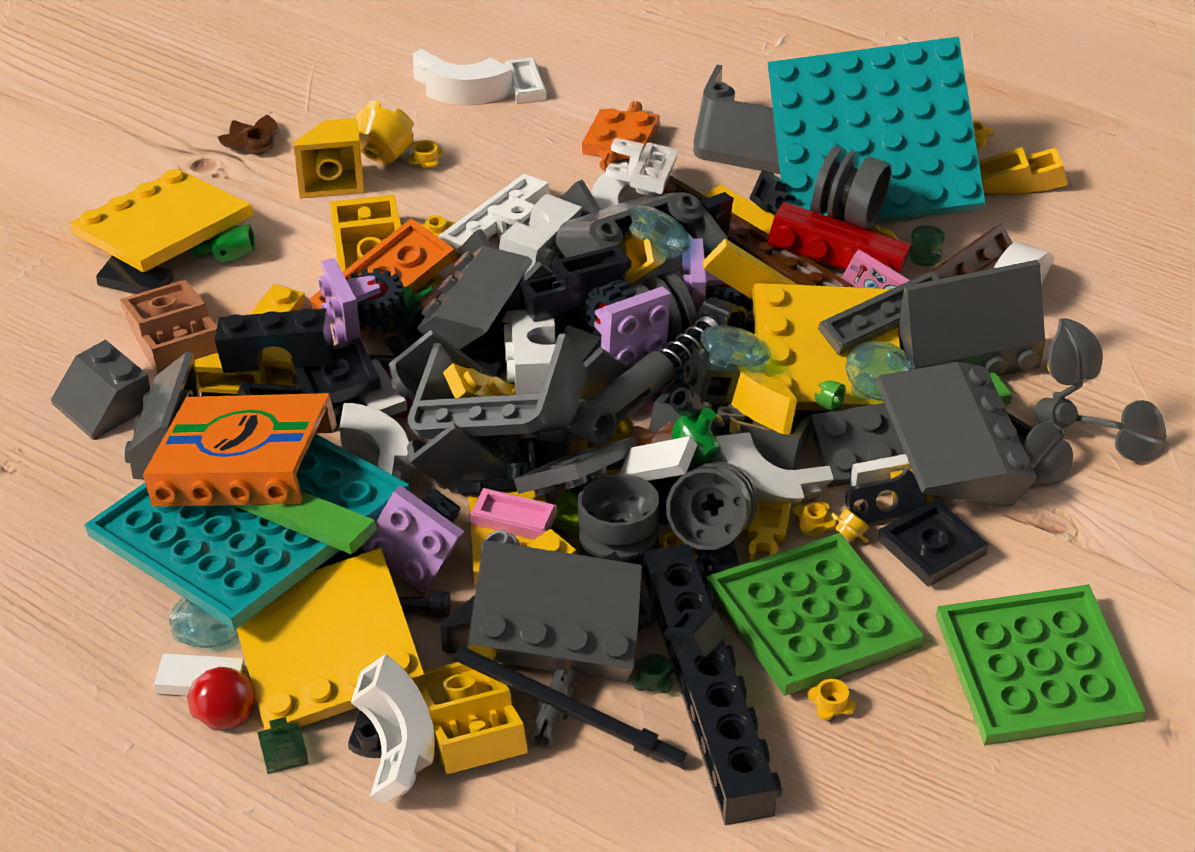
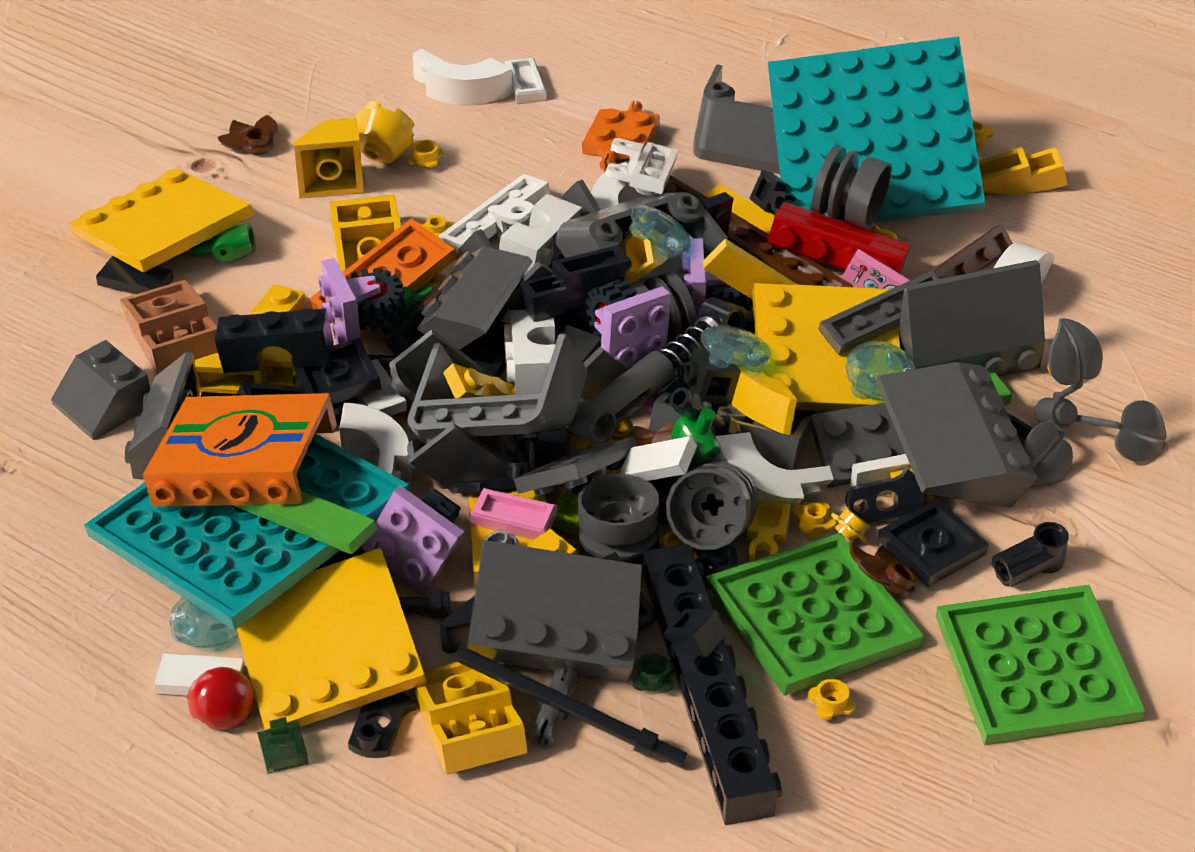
(402, 724): white arch -> none
(831, 395): bright green hinge -> none
(886, 570): none -> reddish brown plate
(926, 245): clear green wheel -> none
(1039, 553): none -> black piece

